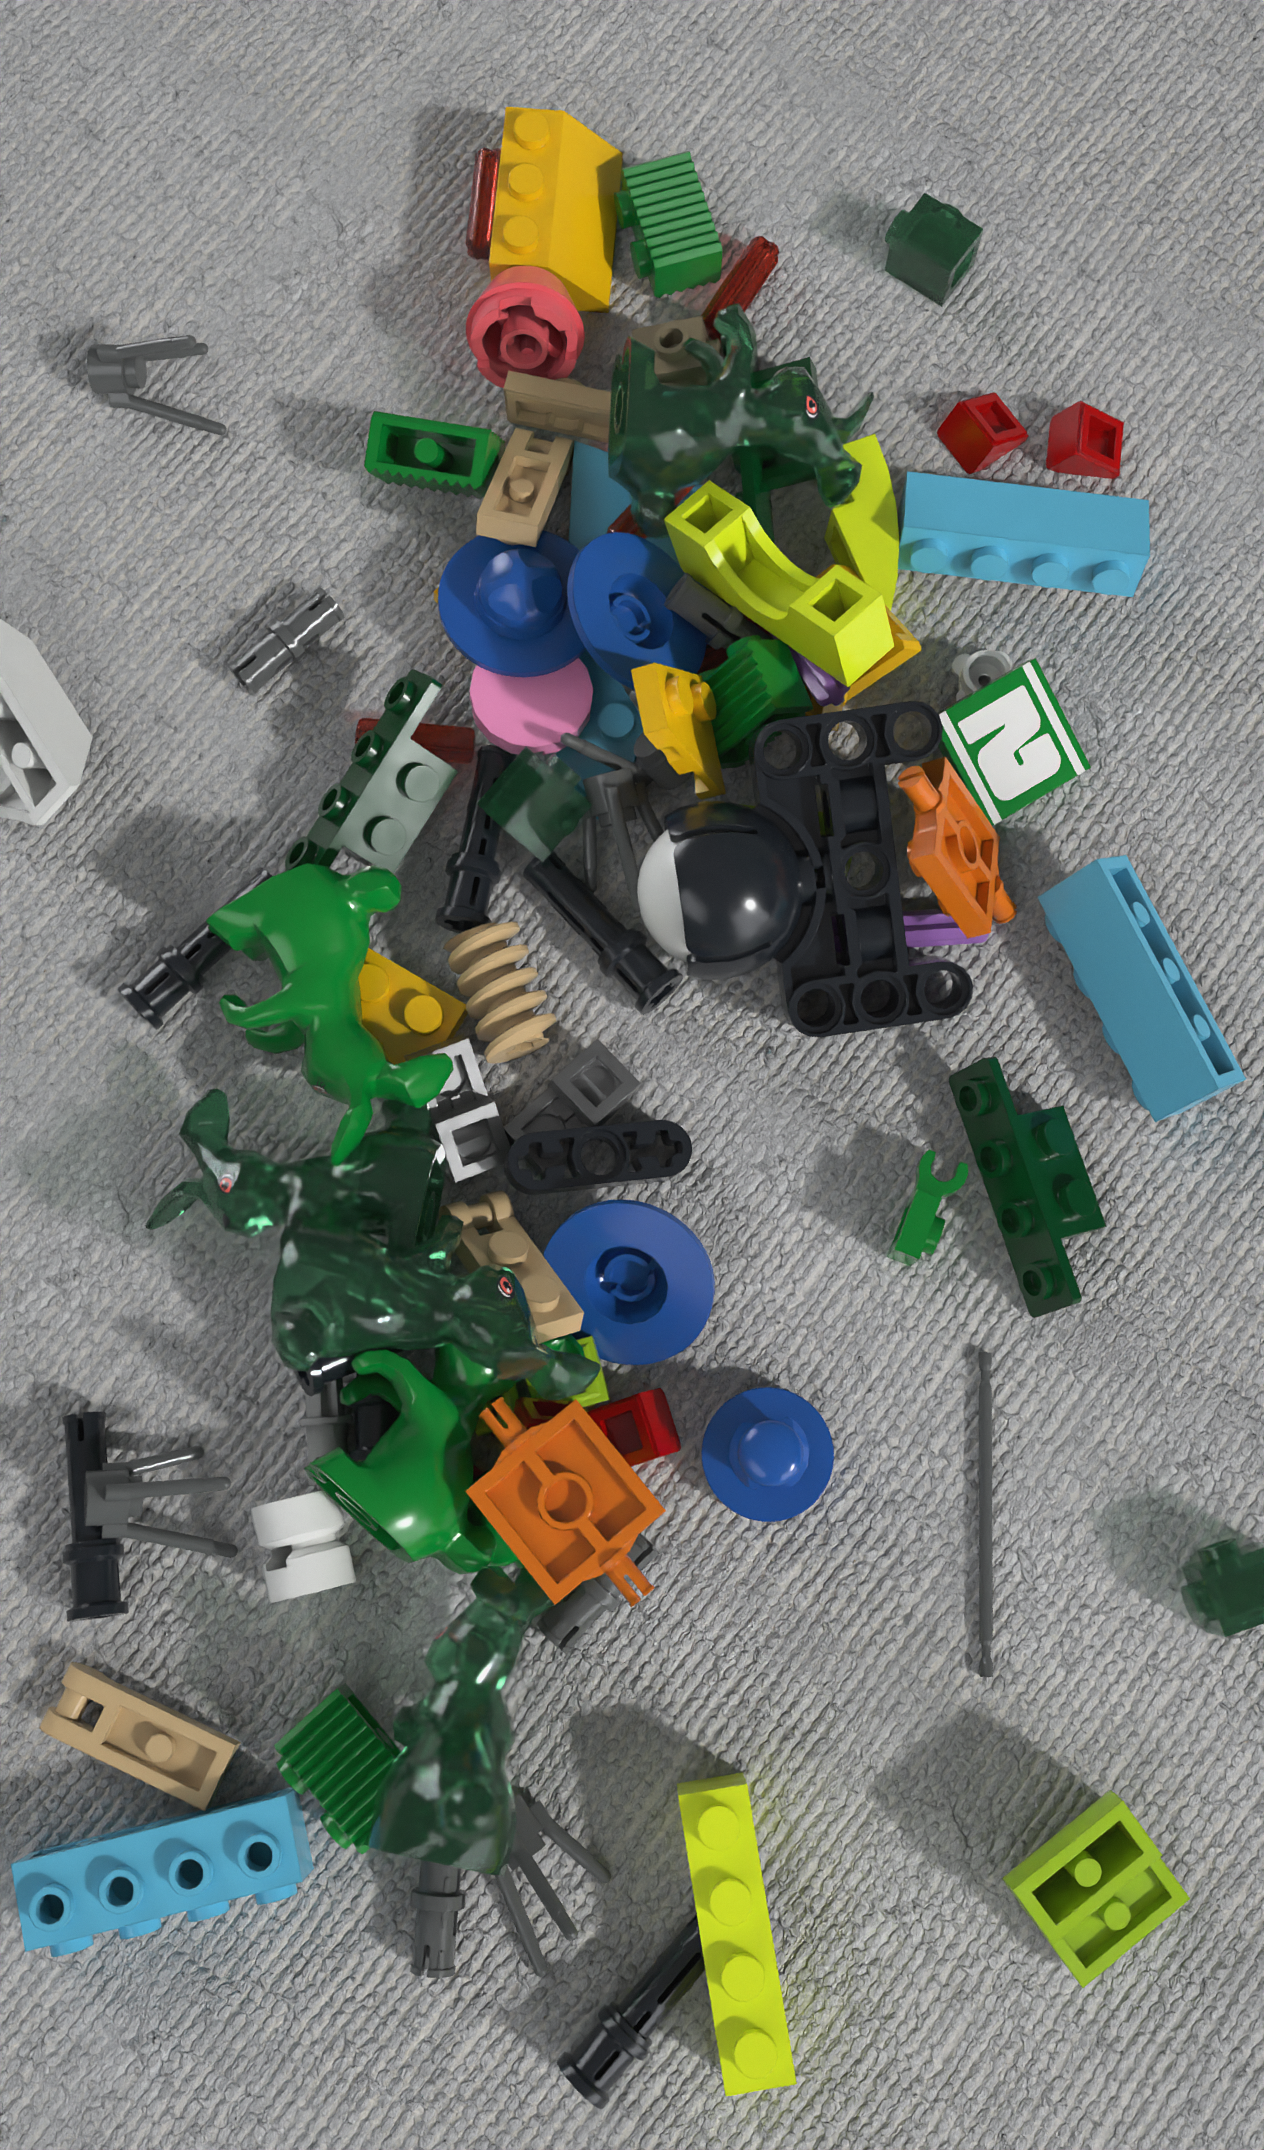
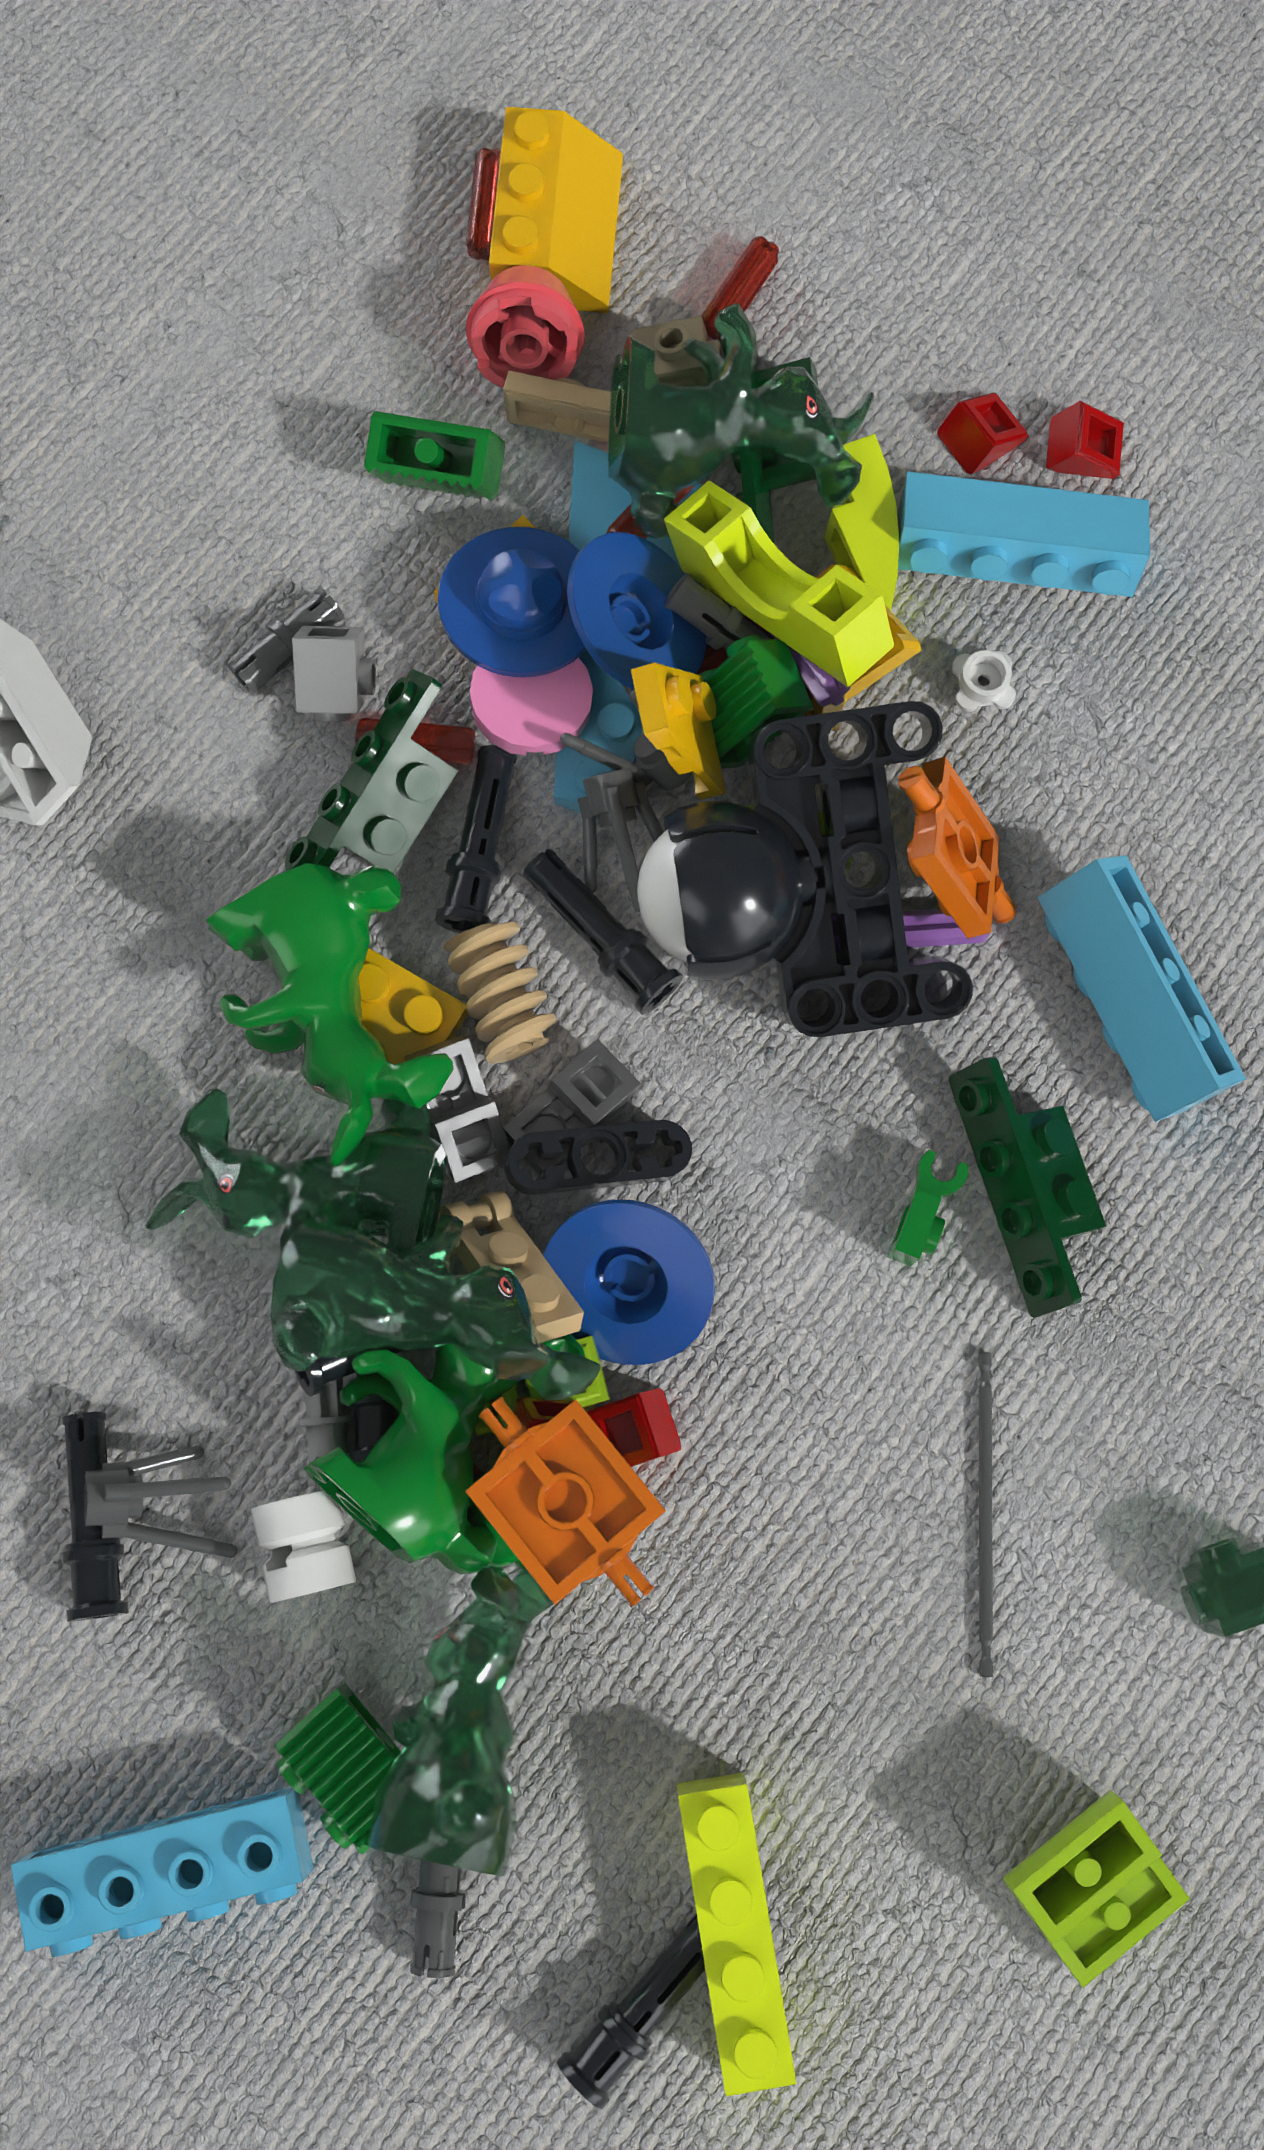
(123, 368): dark grey plant -> none
(141, 1737): tan plate -> none
(180, 968): black pin -> none
(331, 672): none -> light grey brick
(524, 488): tan plate -> none
(526, 1844): dark grey plant -> none
(536, 802): clear green brick -> none
(589, 1600): dark grey pin -> none
(670, 224): green brick -> none
(767, 1454): blue plate -> none
(932, 248): clear green brick -> none
(1011, 742): tile -> none

